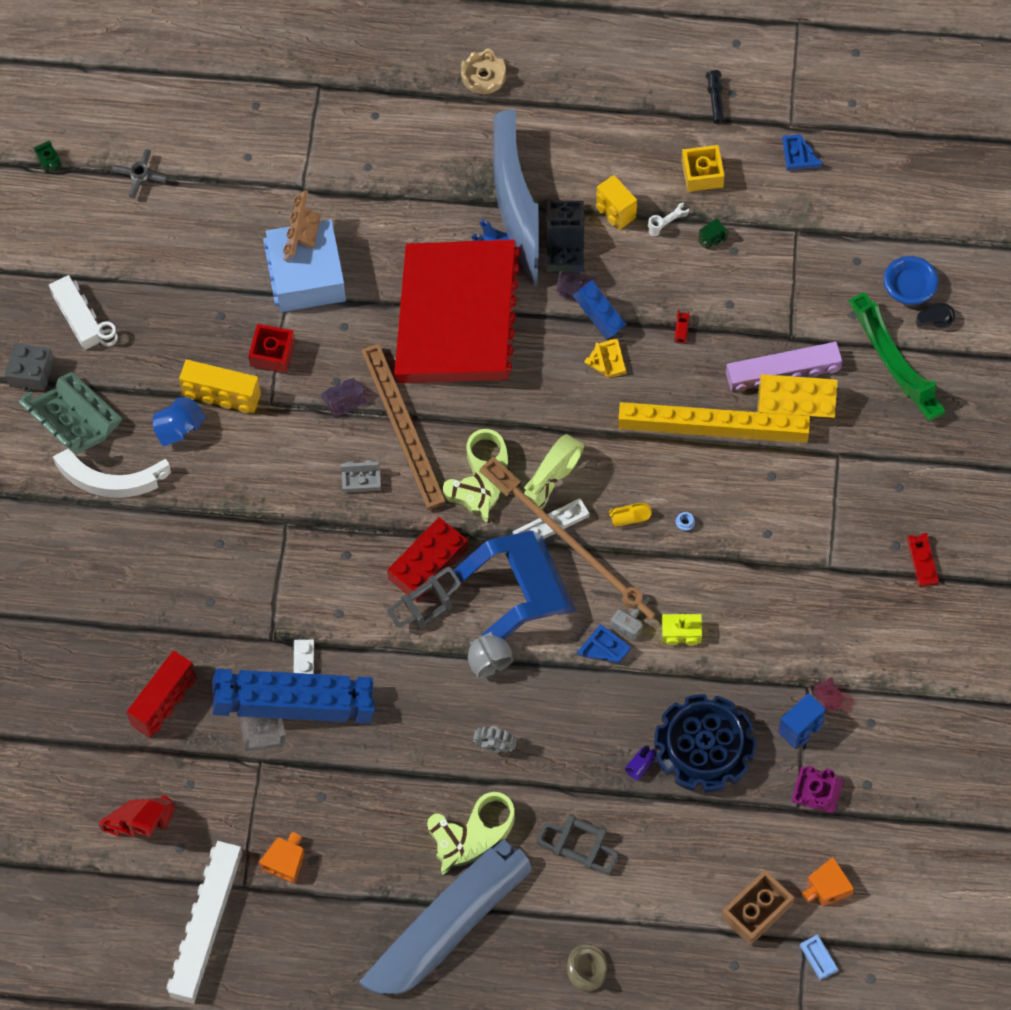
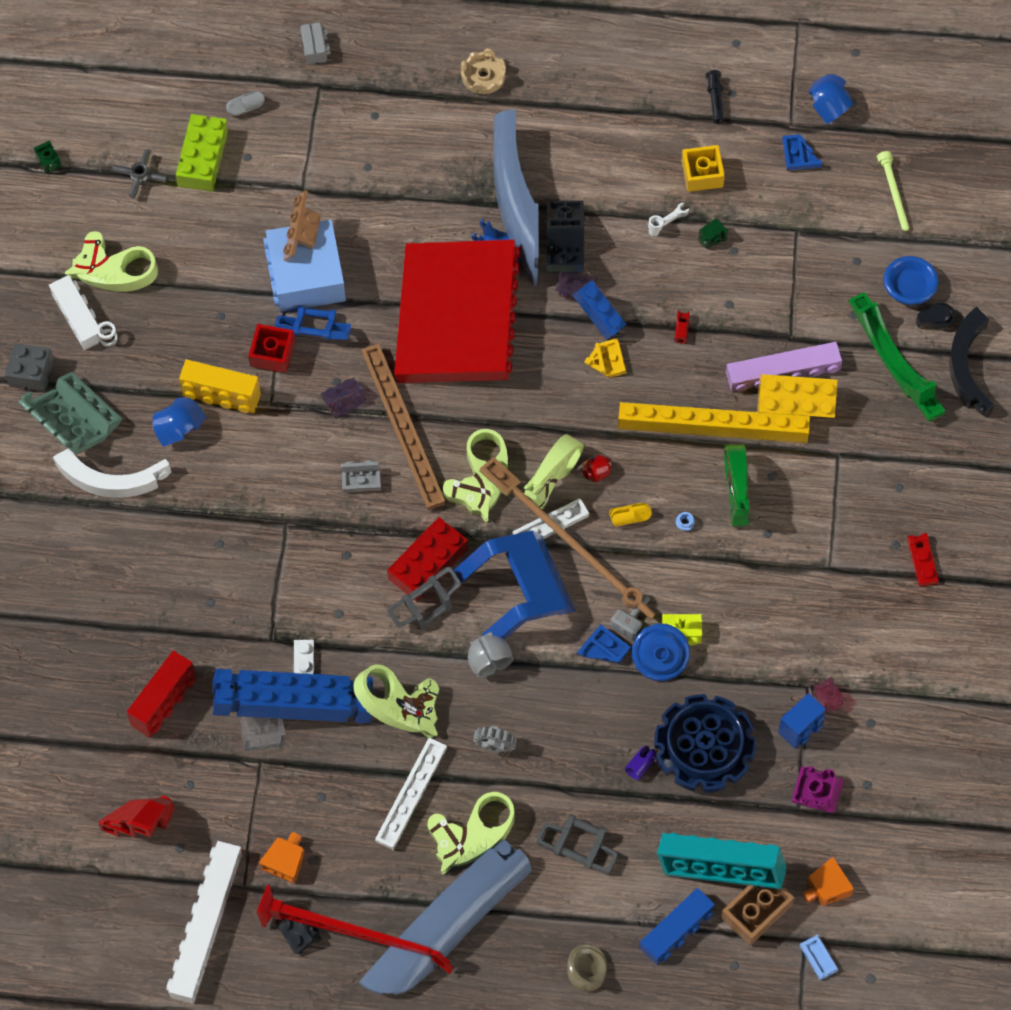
(109, 273): none -> yellowish green animal
(202, 153): none -> lime piece
(245, 103): none -> light grey arm
(275, 908): none -> red piece
(298, 934): none -> black bracket
(314, 43): none -> light grey brick
(332, 329): none -> blue bar
(399, 709): none -> yellowish green animal
(410, 794): none -> white plate
(596, 468): none -> red head
(616, 202): yellow brick -> none
(660, 652): none -> blue piece
(677, 926): none -> blue brick
(722, 860): none -> teal brick
(737, 481): none -> green animal
(830, 97): none -> blue brick
(885, 160): none -> yellowish green piece
(960, 375): none -> black arch

